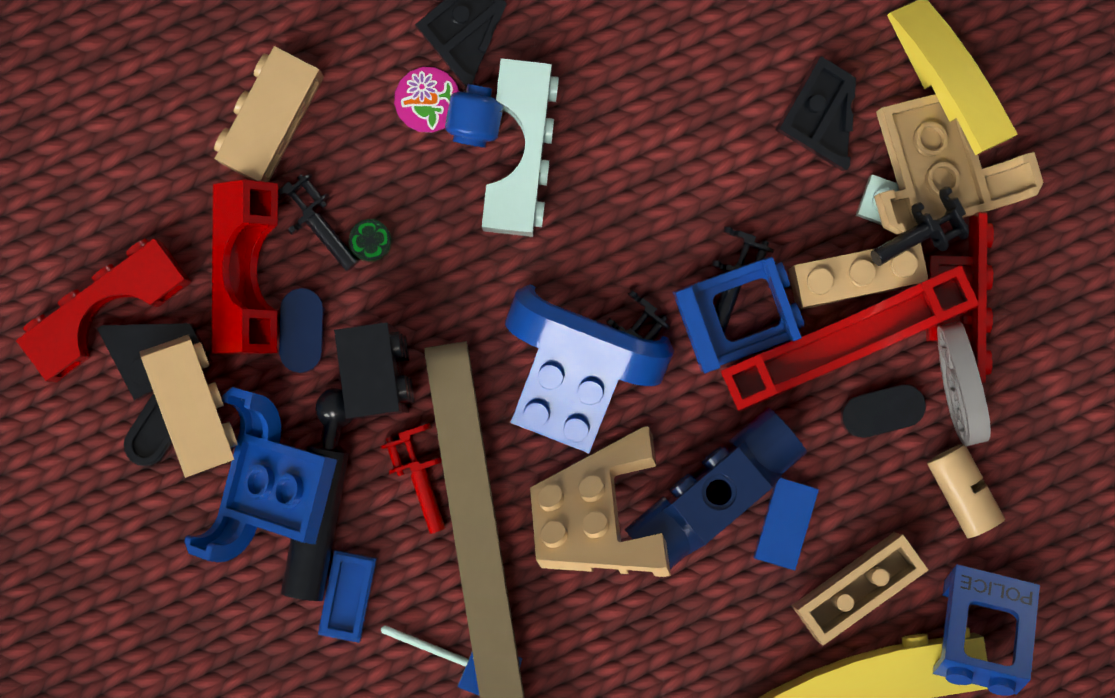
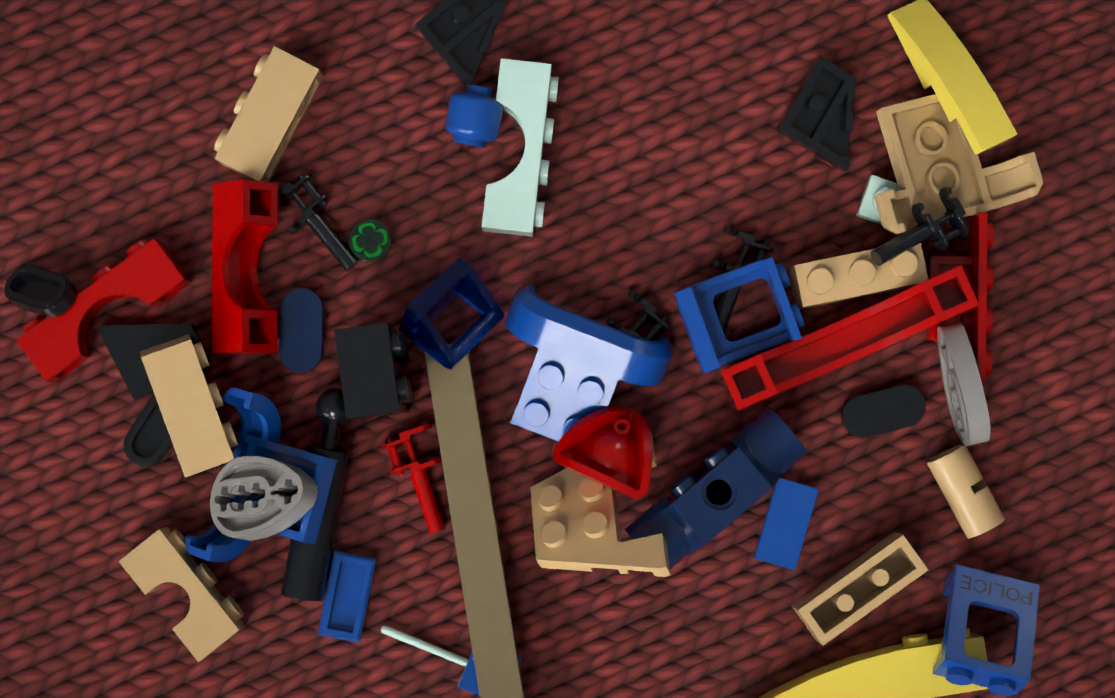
(40, 291): none -> black tile
(210, 616): none -> tan arch
(274, 511): none -> light grey piece
(424, 98): sticker -> none
(456, 280): none -> clear blue tile
(610, 449): none -> red hat

